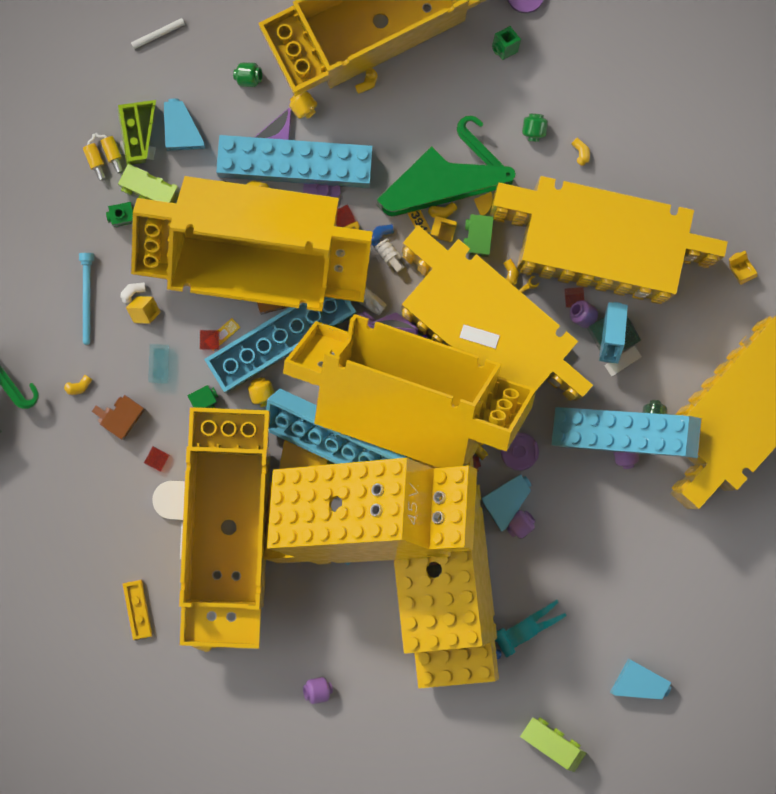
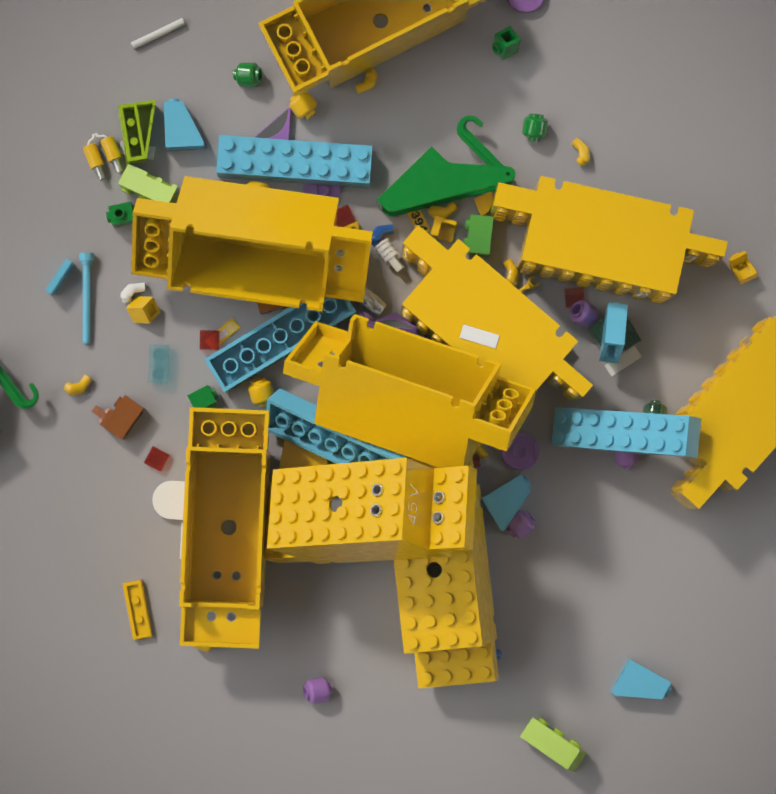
(60, 277): none -> medium azure tile
(525, 629): teal flag -> none

